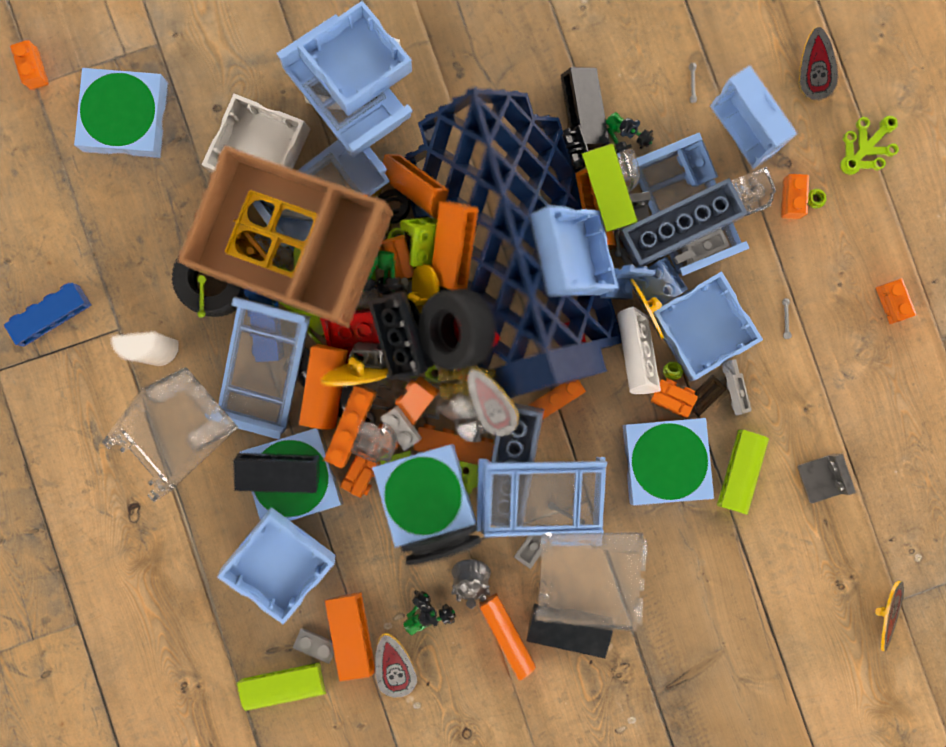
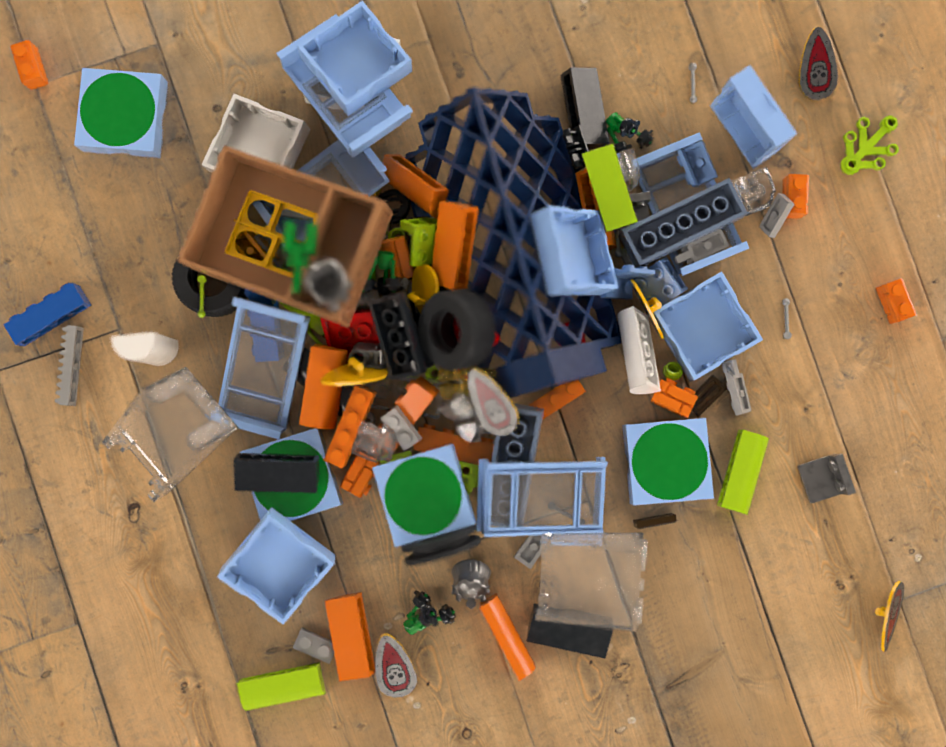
(70, 366): none -> light grey gear
(299, 251): none -> green plant
(328, 283): none -> flat silver hair
(655, 521): none -> dark brown tile
(776, 215): none -> light grey plate
(821, 198): lime plate -> none

